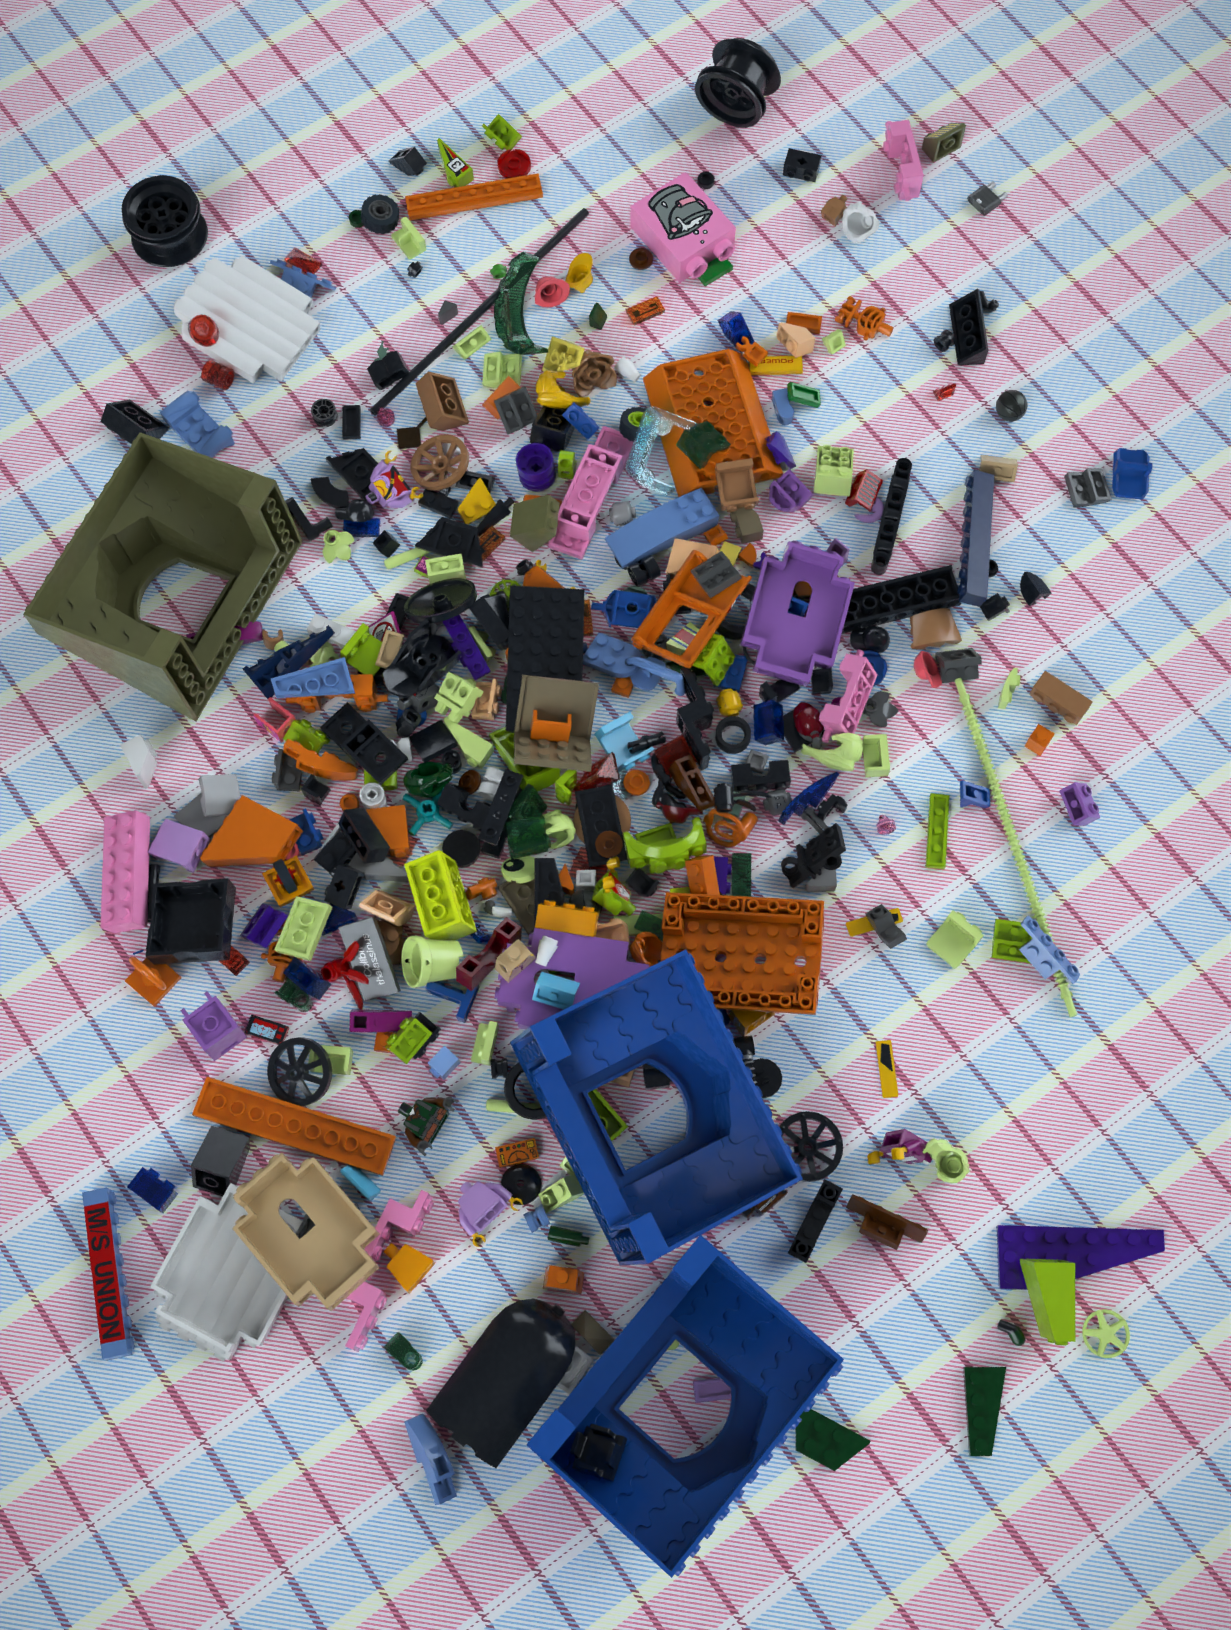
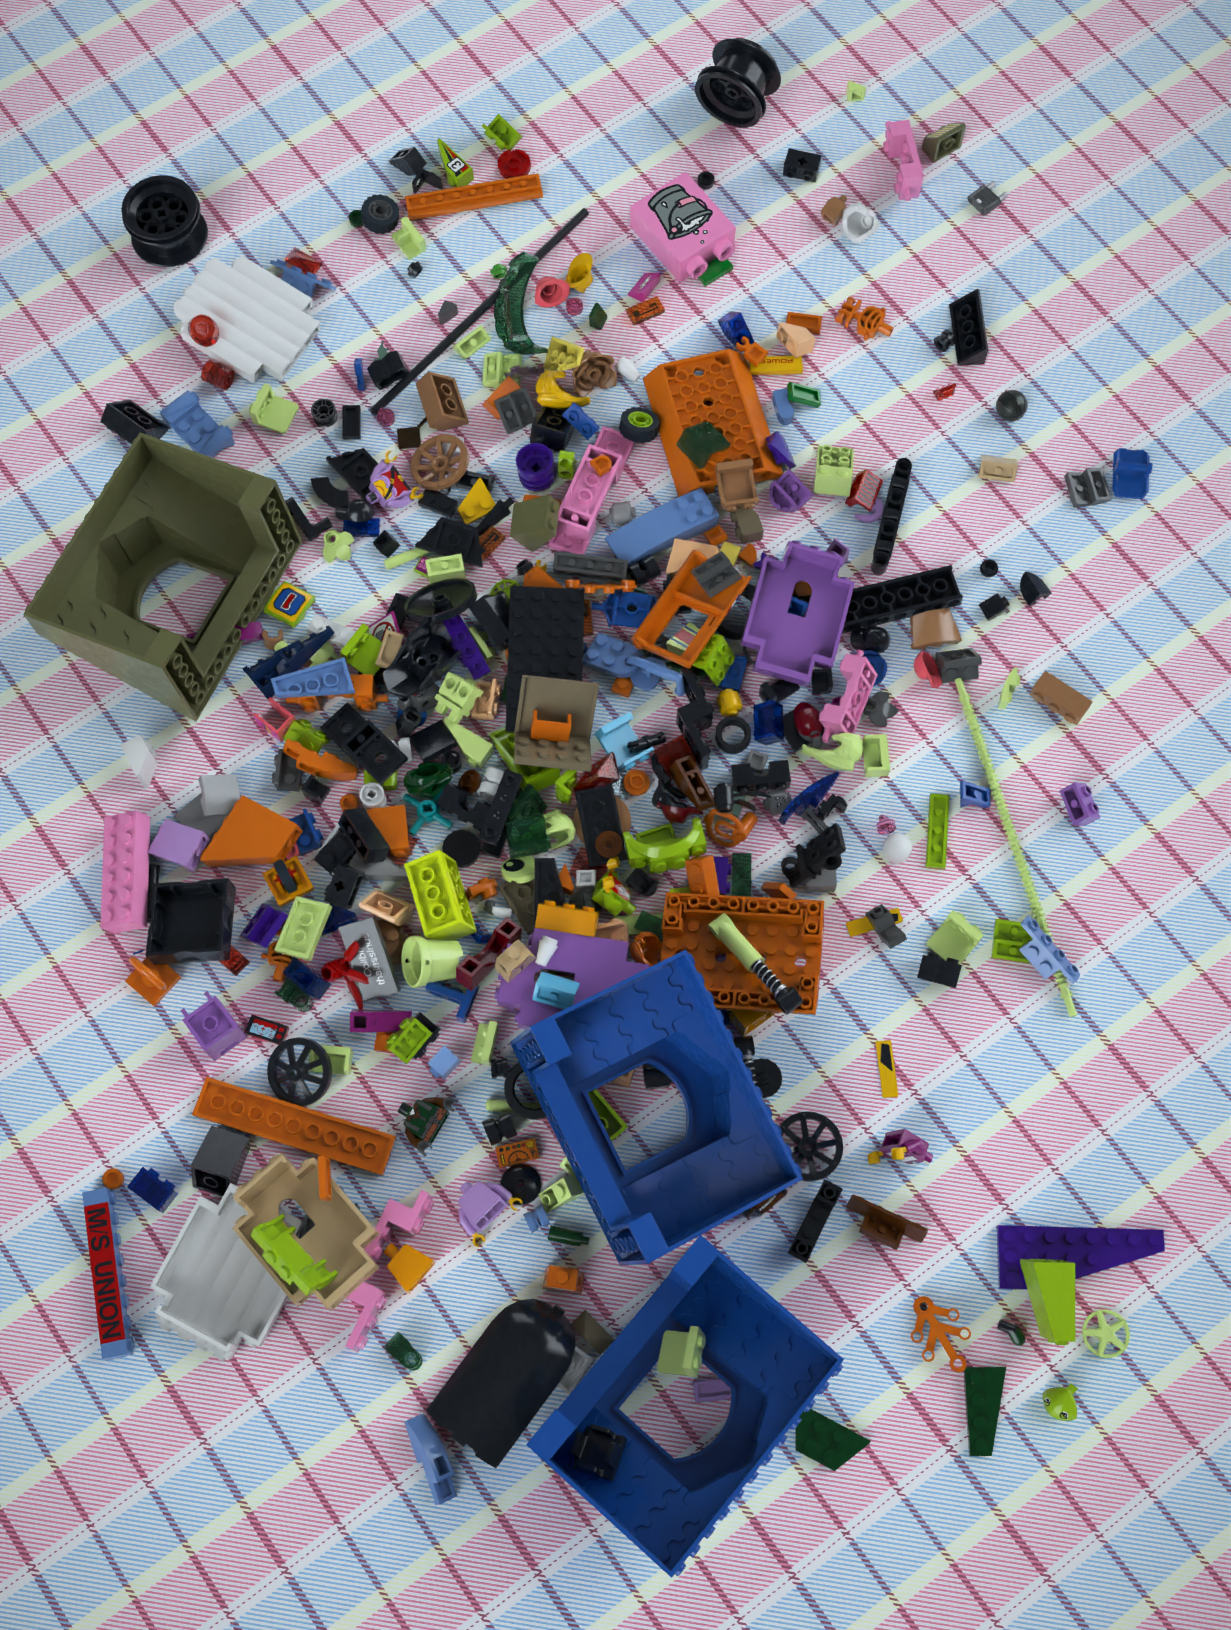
(113, 1179): none -> orange tile
(272, 411): none -> yellowish green bracket
(289, 604): none -> slope
(289, 1257): none -> lime bracket
(324, 1176): none -> orange tile
(359, 373): none -> blue tile
(360, 1182): medium azure slope -> none
(427, 177): none -> black bracket
(499, 1128): none -> black wheel
(518, 372): none -> slope
(574, 306): none -> clear pink tile
(590, 566): none -> dark grey fence
(601, 464): none -> orange tile
(626, 586): none -> orange plant
(641, 258): reddish brown piece -> none
(644, 286): none -> dark pink slope
(653, 422): clear light blue windscreen -> none
(681, 1352): none -> yellowish green bracket
(724, 930): none -> piece
(778, 890): none -> orange panel
(834, 341): yellowish green tile -> none
(855, 91): none -> yellowish green slope
(897, 848): none -> white hair
(938, 1331): none -> orange plant
(939, 970): none -> black brick
(950, 1161): yellowish green hair -> none
(976, 538): dark blue brick -> none
(988, 305): black arm -> none
(1039, 740): orange brick -> none
(1061, 1403): none -> lime piece

